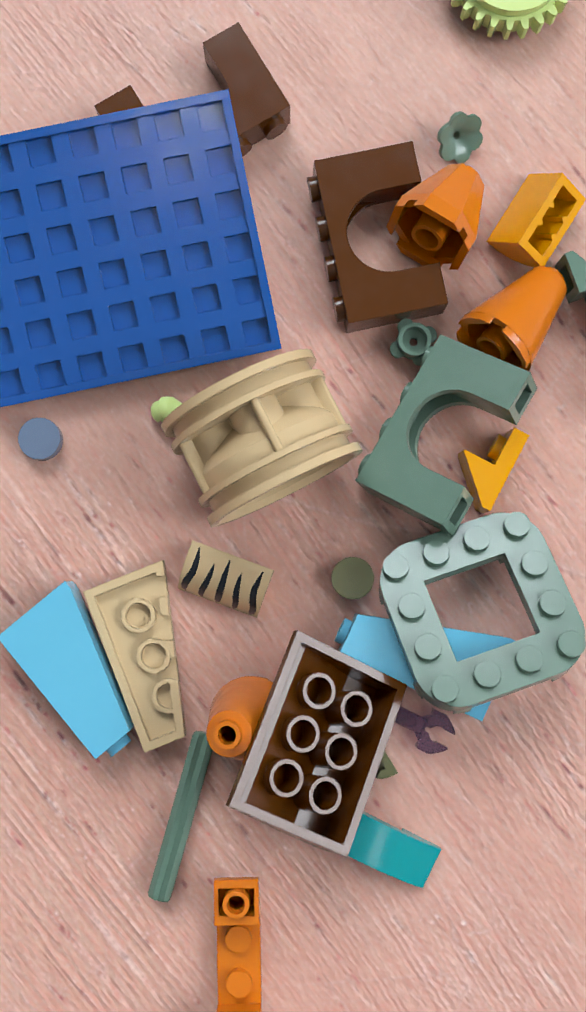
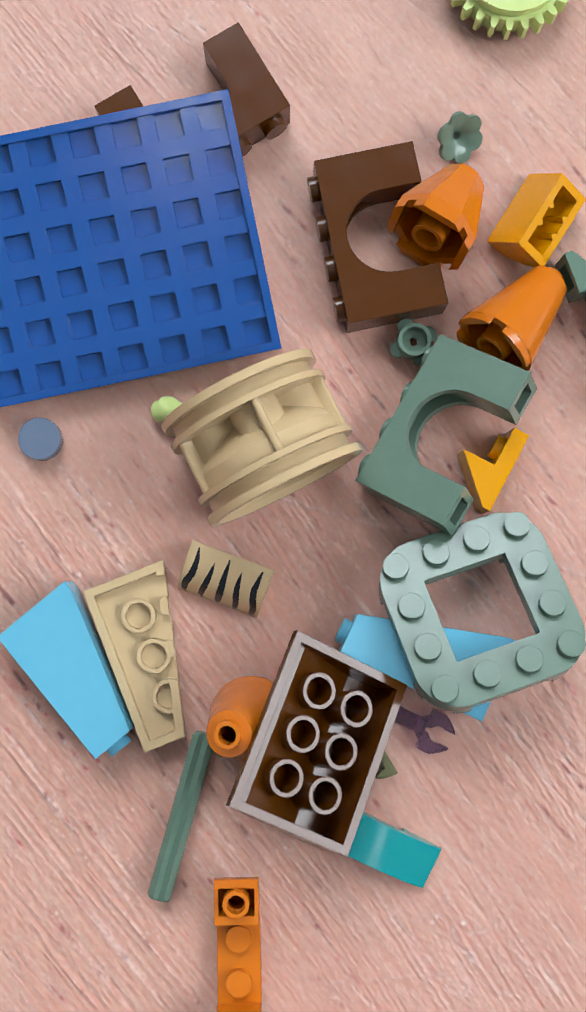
(352, 578): olive tile -> none

